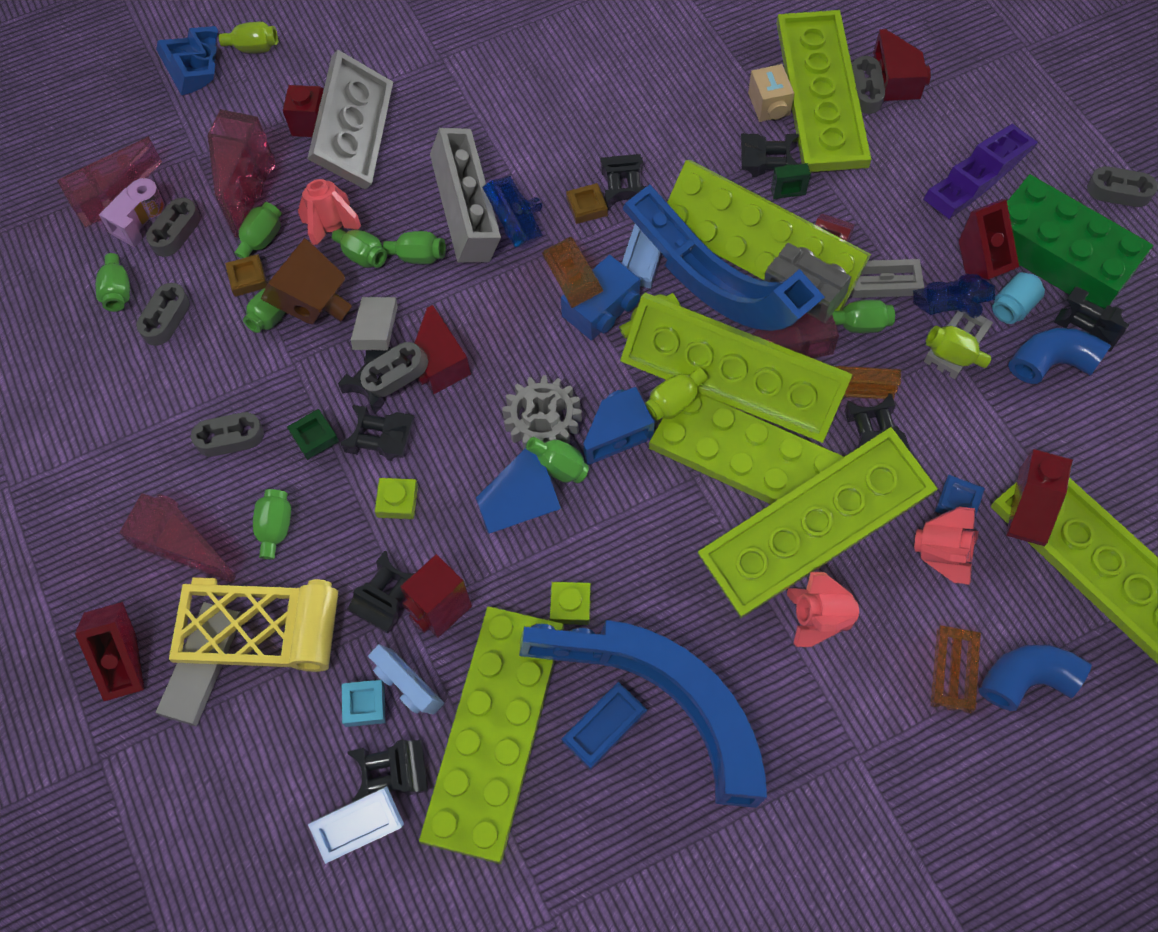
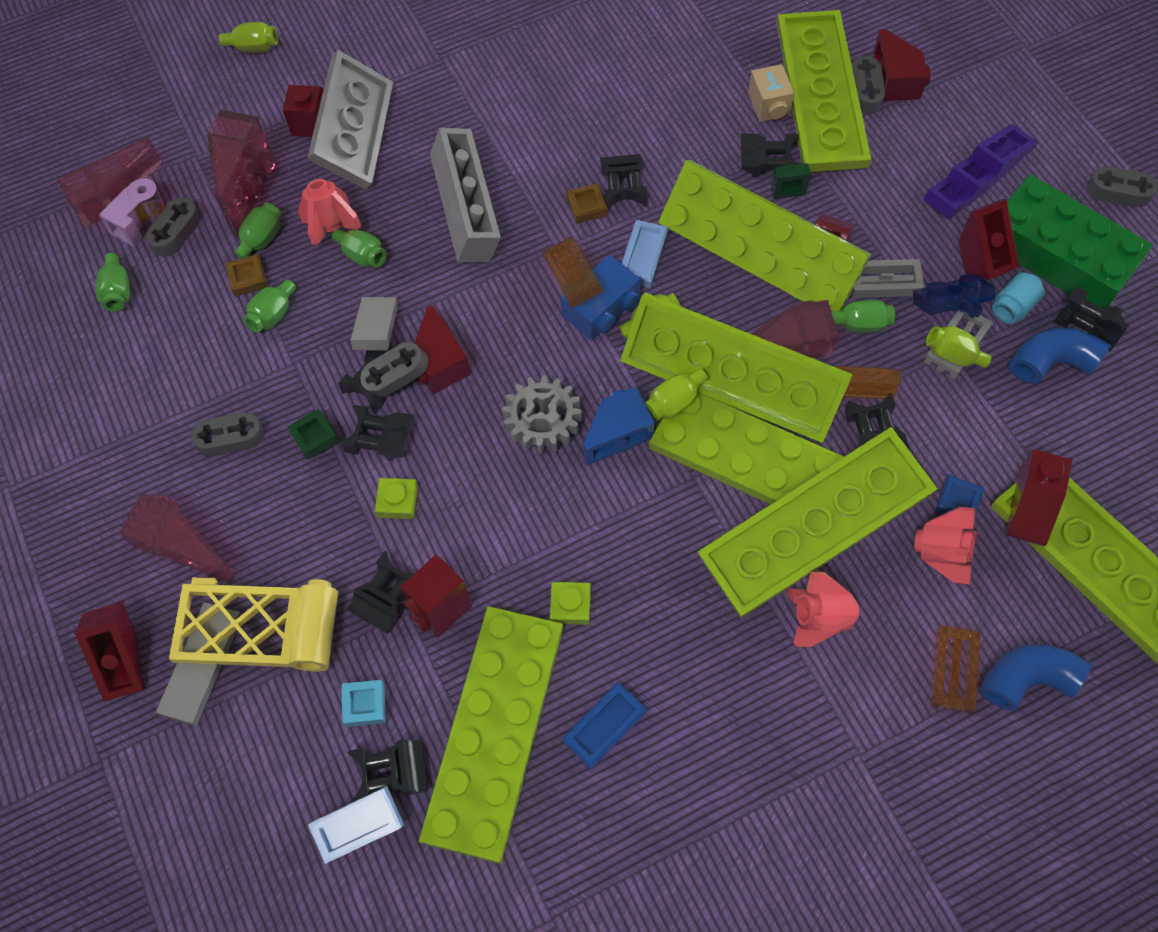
(161, 313): dark grey beam -> none
(190, 58): blue slope -> none
(271, 521): bright green plant -> none
(307, 286): reddish brown torso -> none
(416, 692): light blue plate -> none
(417, 247): bright green plant -> none
(514, 211): clear blue plate -> none
(517, 494): blue slope -> none
(560, 459): bright green plant -> none
(685, 678): blue arch -> none
(712, 280): blue arch -> none
(828, 279): flat silver brick -> none

